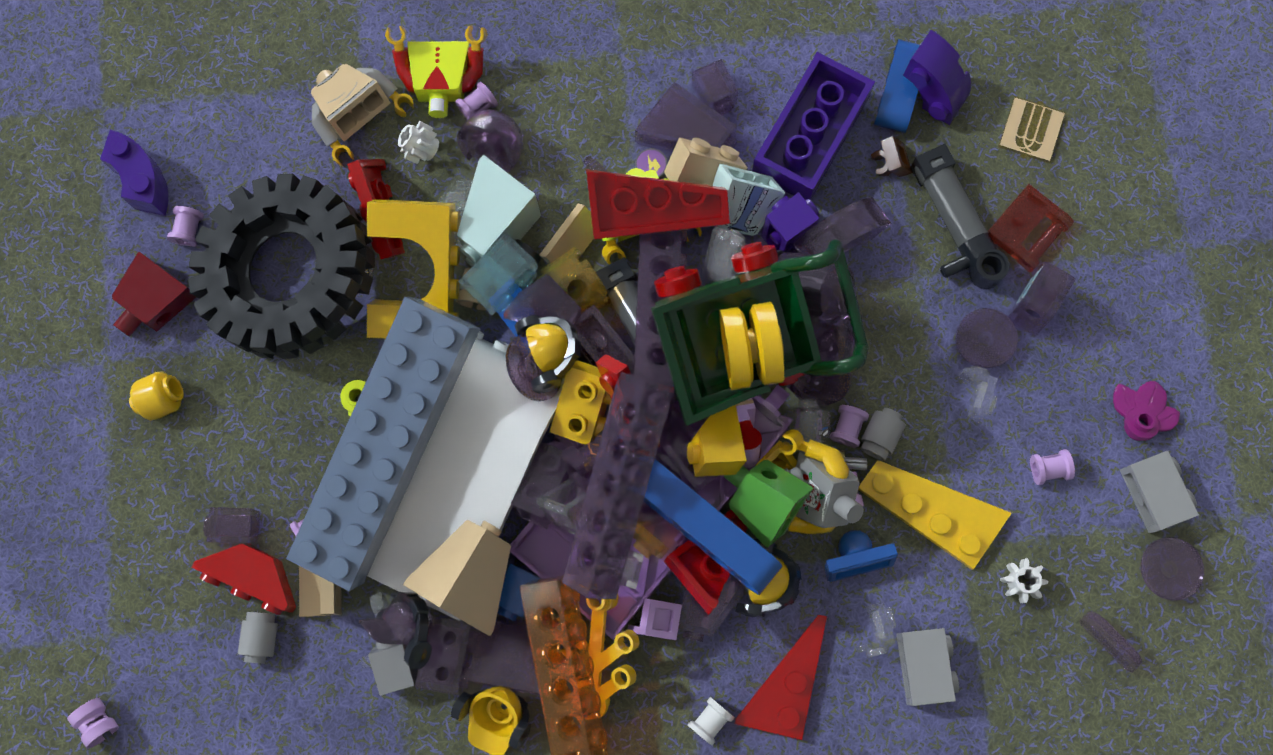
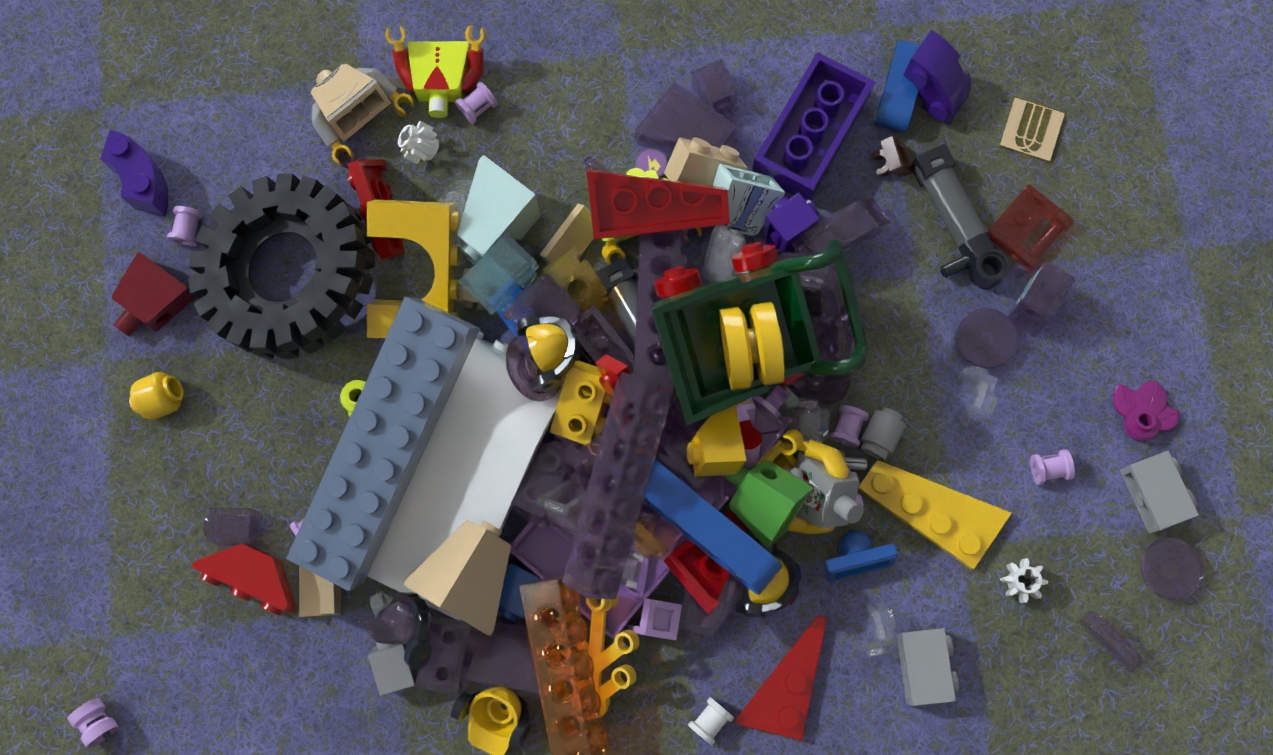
(257, 637): light grey brick -> none
(493, 136): clear purple cylinder -> none

